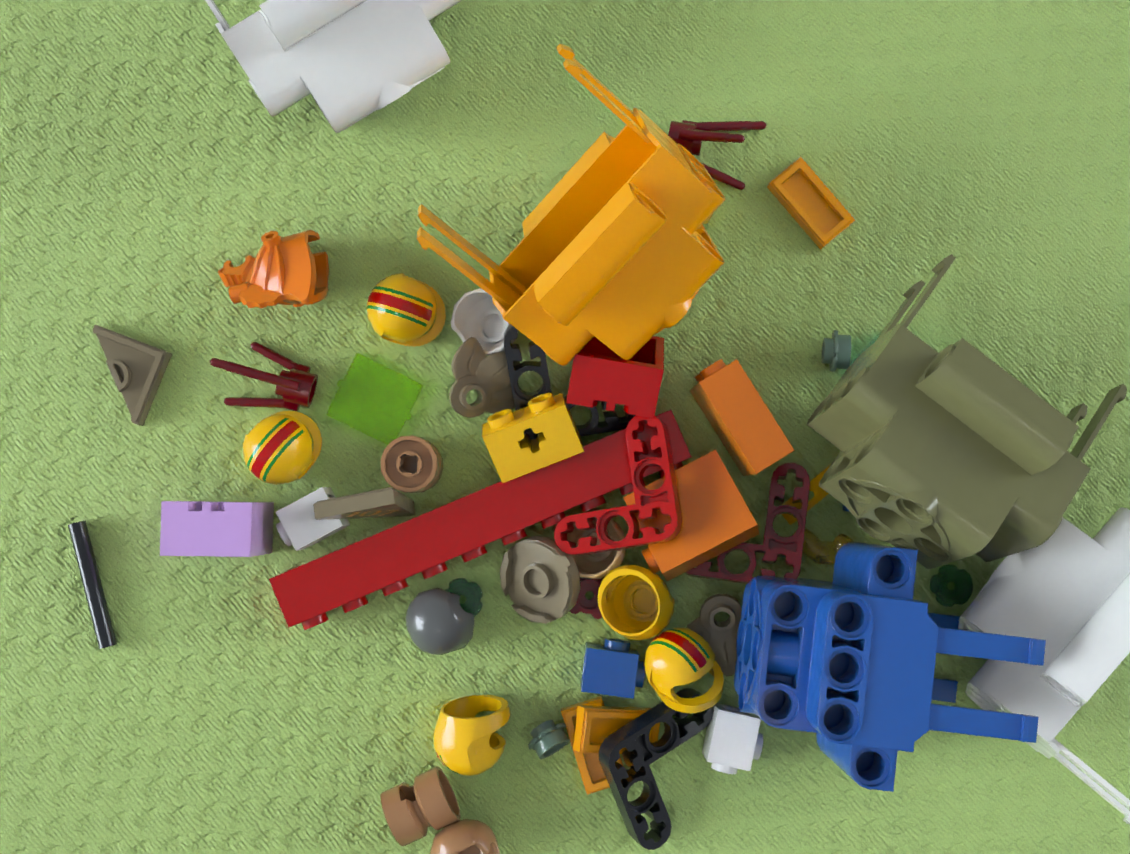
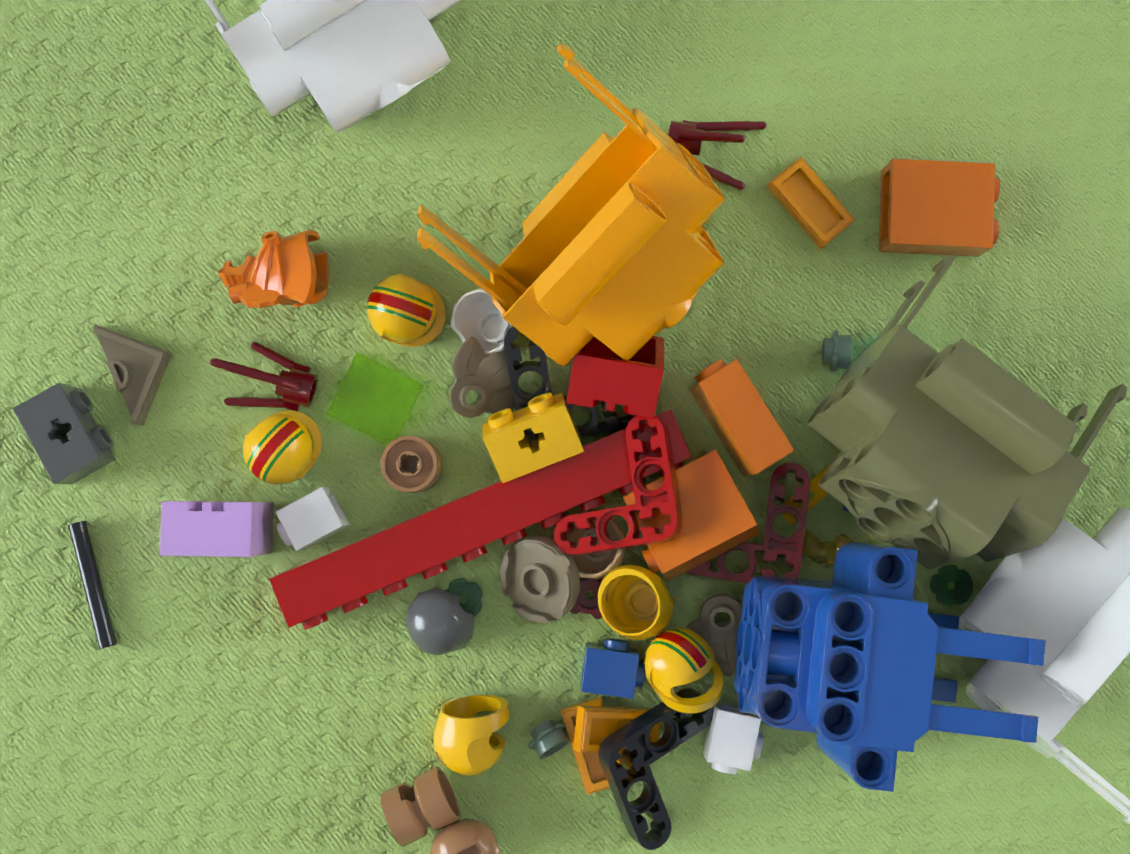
(46, 425): none -> dark grey brick
(370, 504): dark tan tile -> none
(938, 207): none -> orange brick

